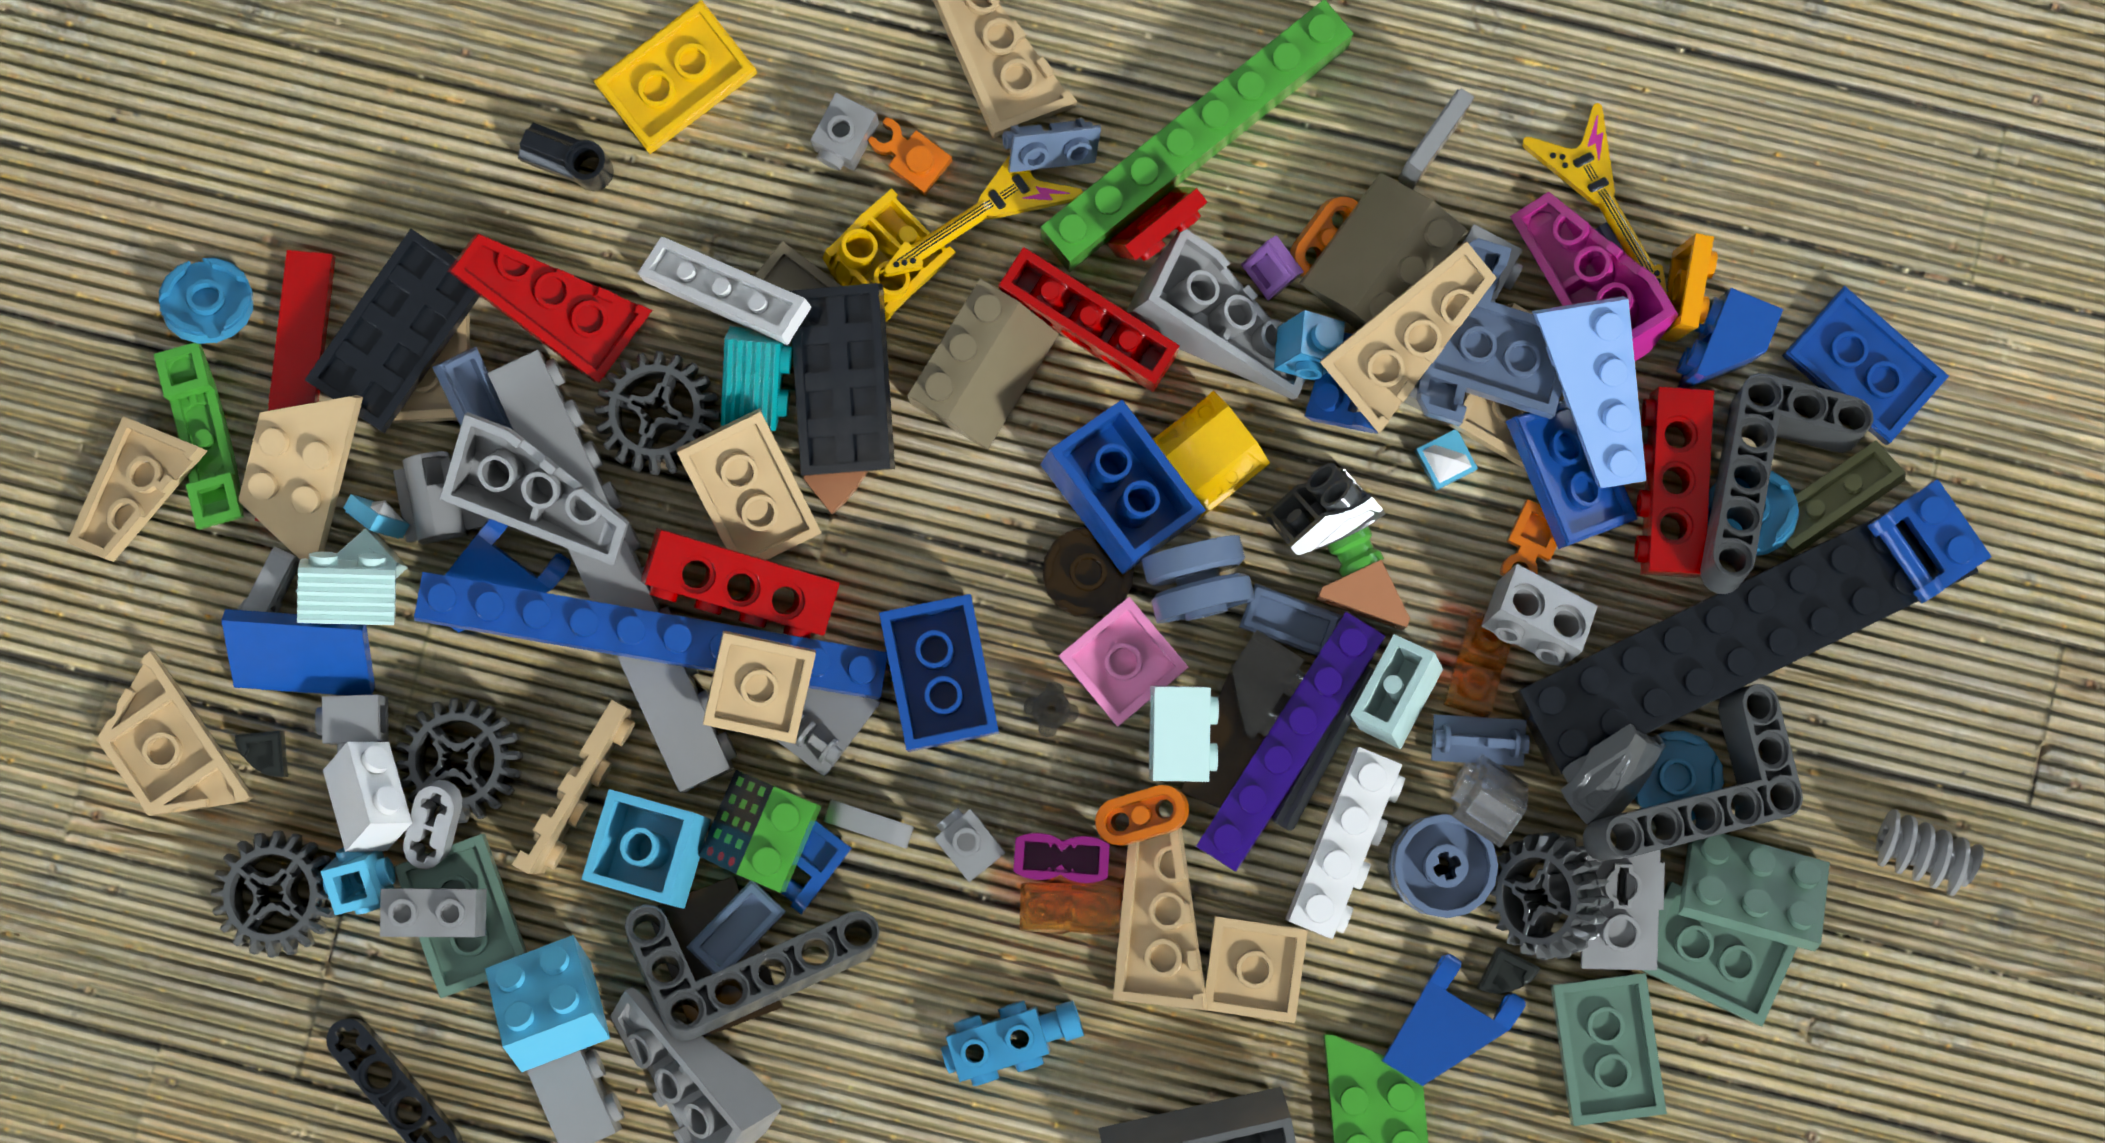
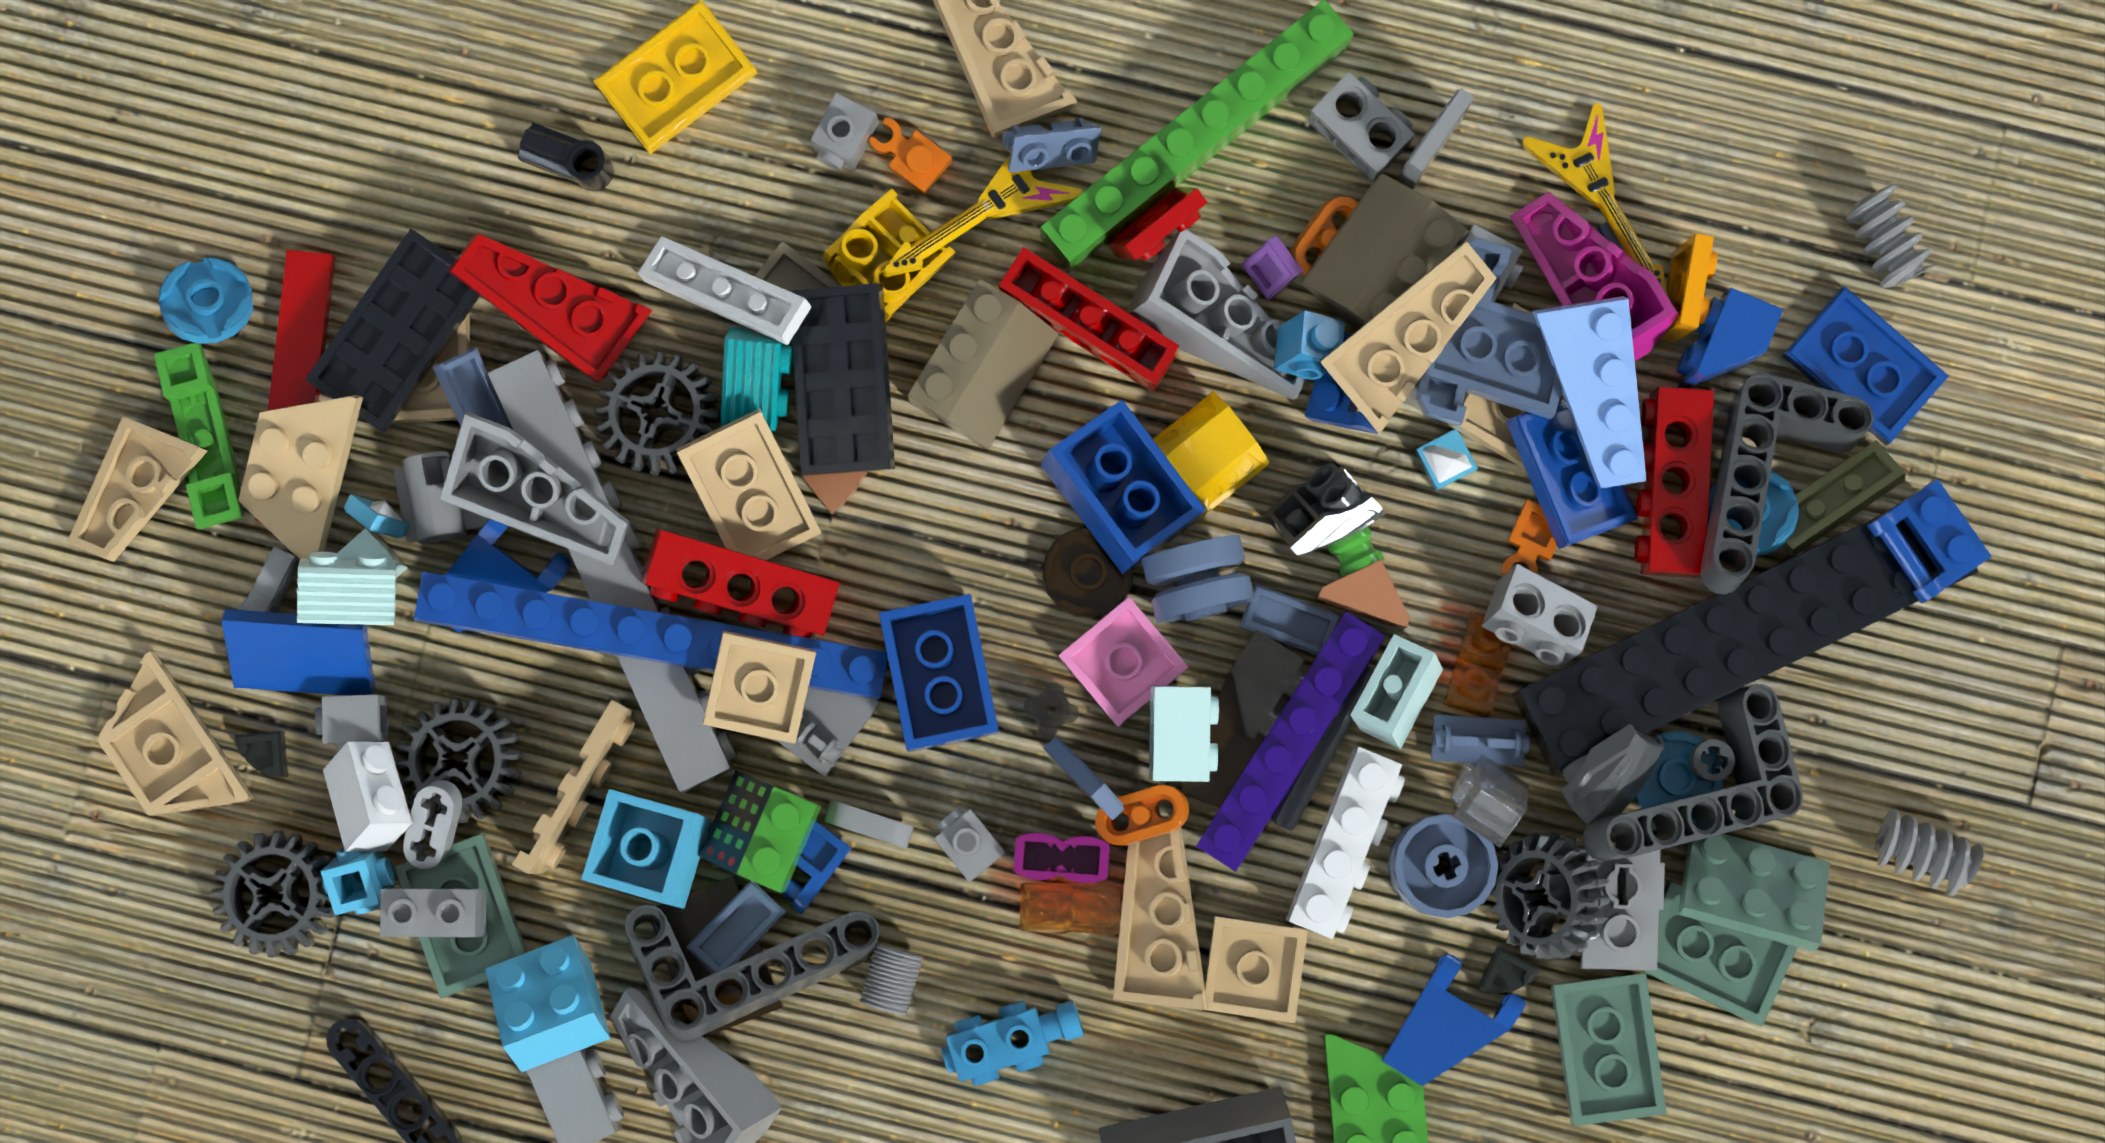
(891, 979): none -> light grey piece
(1084, 777): none -> sand blue tile
(1351, 135): none -> light grey brick
(1700, 769): none -> dark grey bush
(1889, 237): none -> light grey piece

